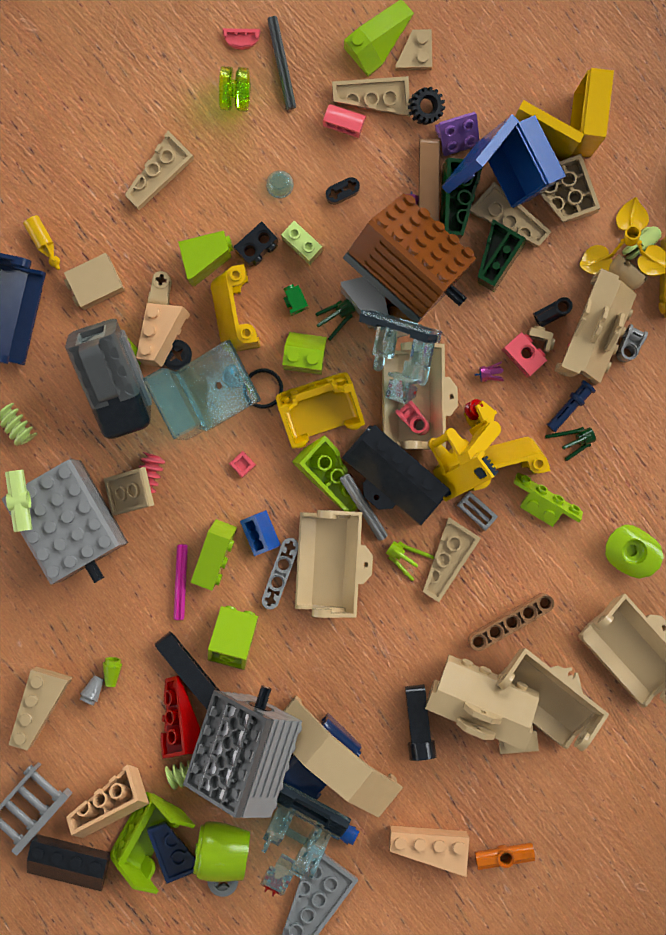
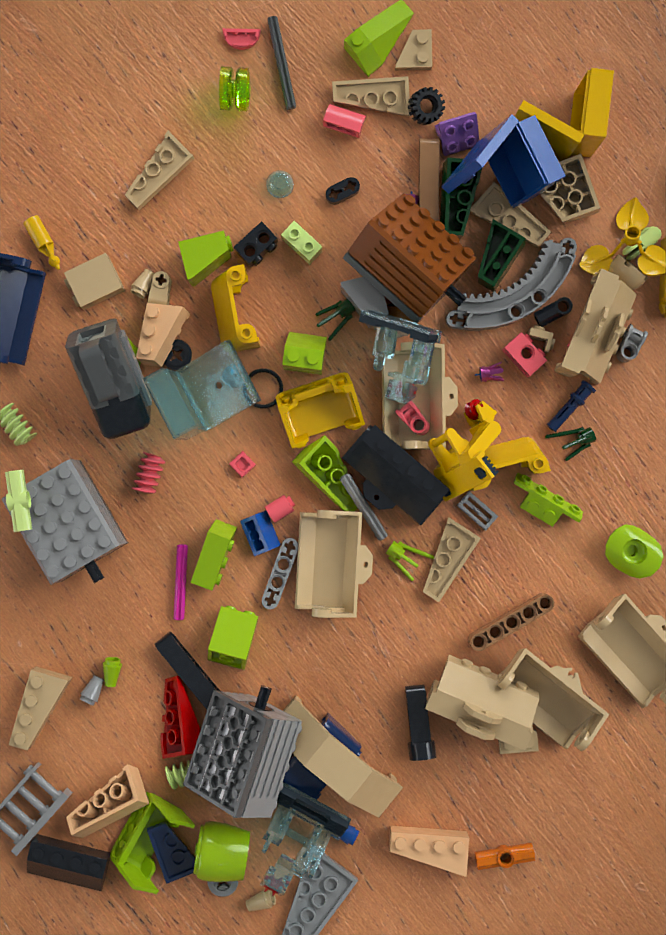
(128, 491): tan tile -> none
(142, 284): none -> tan cone
(261, 901): none -> tan cone
(280, 508): none -> coral brick
(295, 299): green brick -> none
(542, 278): none -> light grey gear

